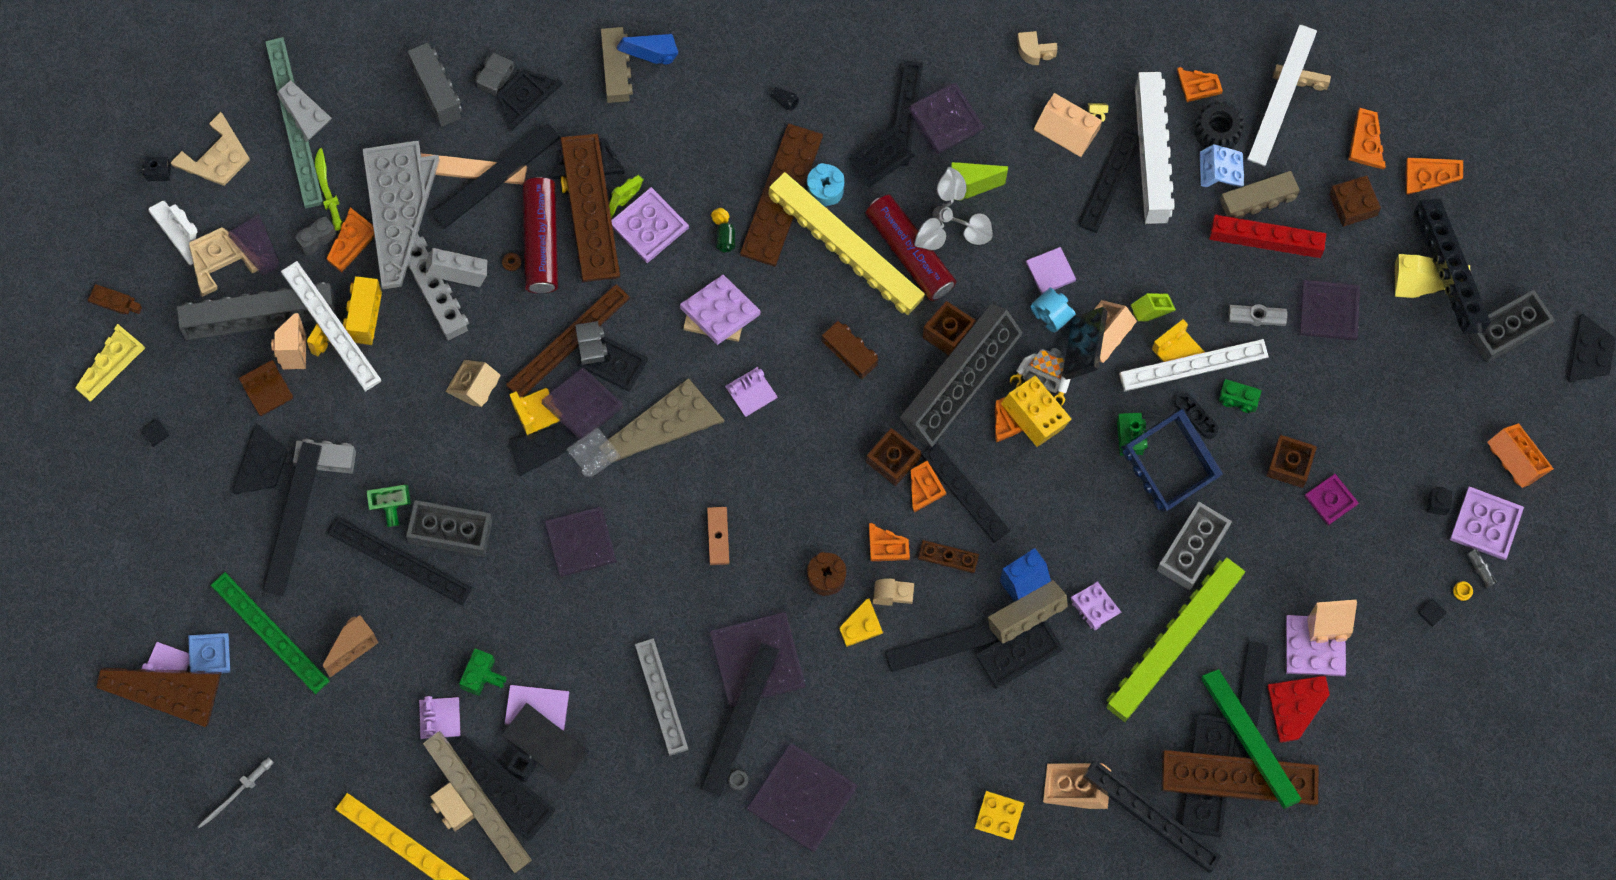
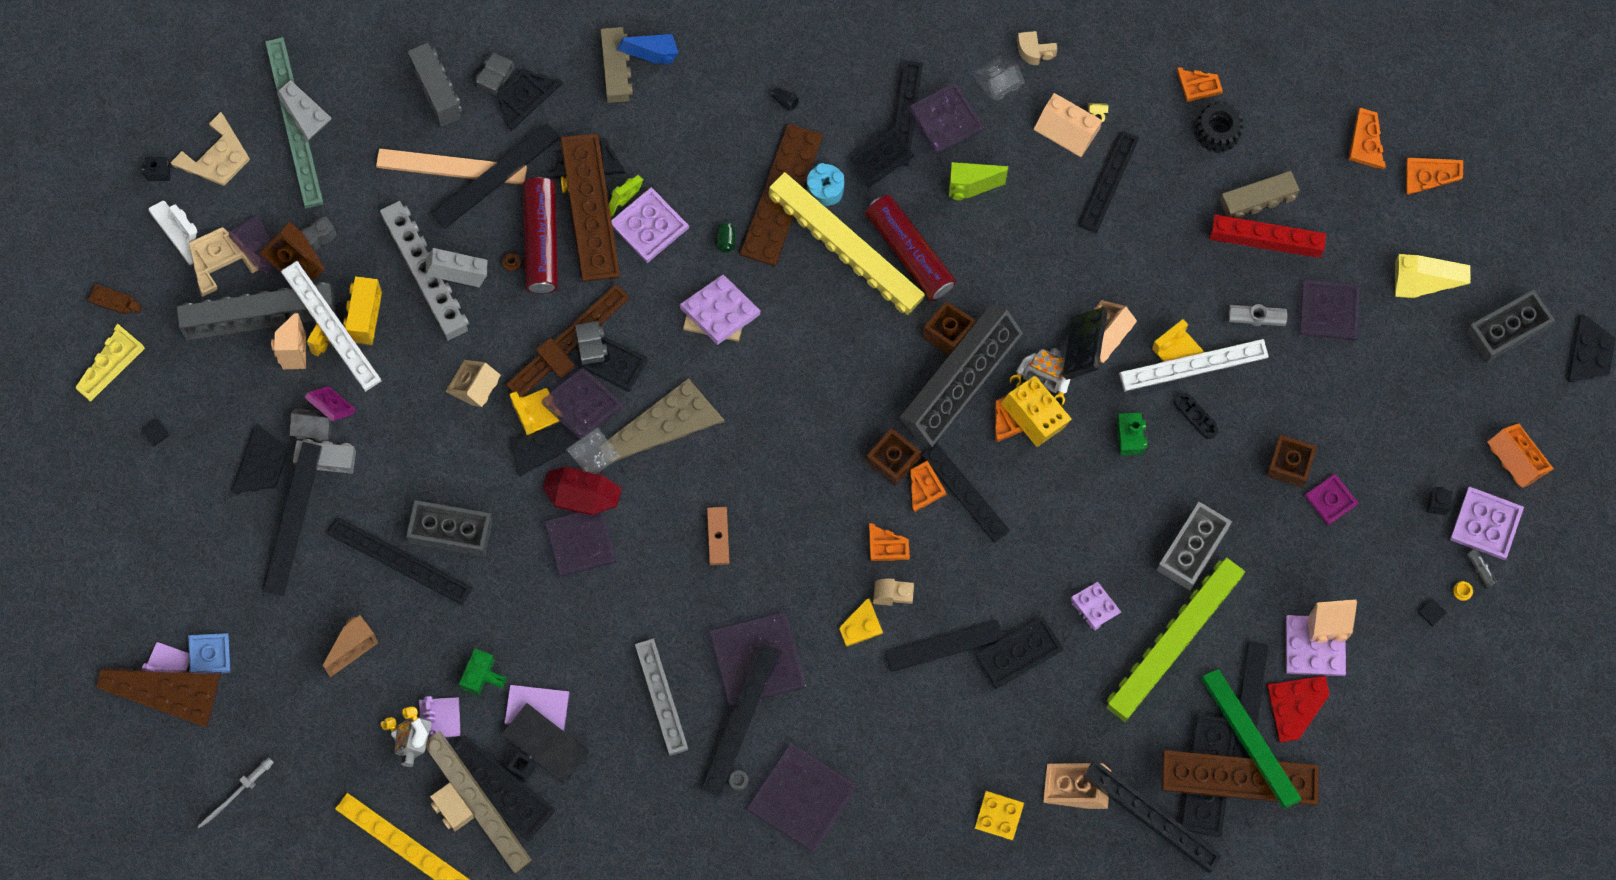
(266, 388): reddish brown bracket -> none
(270, 633): green tile -> none
(291, 246): none -> reddish brown slope
(310, 425): none -> flat silver brick
(330, 202): lime sword -> none
(330, 403): none -> magenta tile
(352, 239): orange wing -> none
(389, 500): green brick -> none
(398, 195): light grey wing -> none
(409, 735): none -> torso
(555, 358): none -> reddish brown tile
(581, 491): none -> dark red wedge
(720, 216): yellow plate -> none
(751, 391): lavender hinge -> none
(822, 564): reddish brown brick -> none
(850, 349): reddish brown brick -> none
(931, 234): light grey plant -> none
(960, 559): reddish brown tile -> none
(998, 77): none -> clear slope
(1025, 575): blue slope -> none
(1028, 612): dark tan brick -> none
(1051, 270): lavender tile -> none
(1052, 309): medium azure brick -> none
(1152, 306): lime slope -> none
(1153, 147): white brick -> none
(1196, 444): dark blue window -> none
(1221, 165): light blue bracket -> none
(1239, 396): green bracket -> none
(1282, 95): white tile -> none
(1308, 78): tan plate -> none
(1354, 201): reddish brown brick -> none
(1452, 266): black brick -> none

